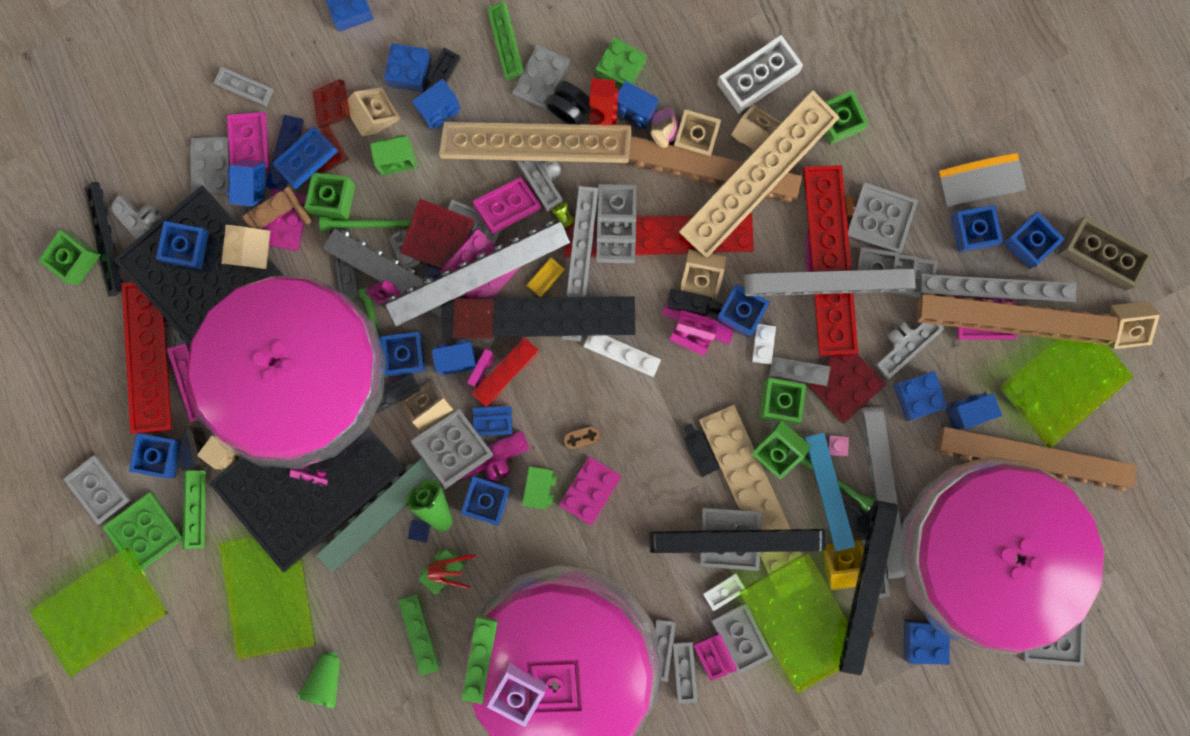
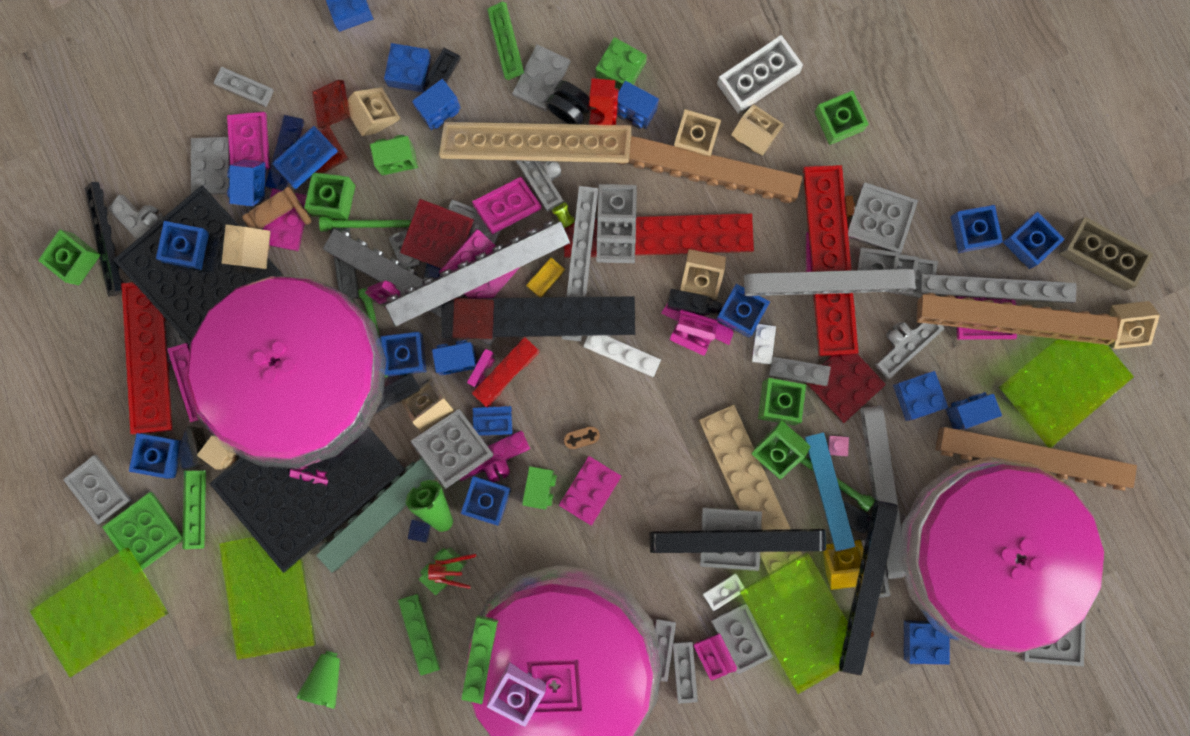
(664, 127): hair -> none
(700, 451): black hinge -> none
(759, 174): tan plate -> none
(982, 180): light grey slope -> none

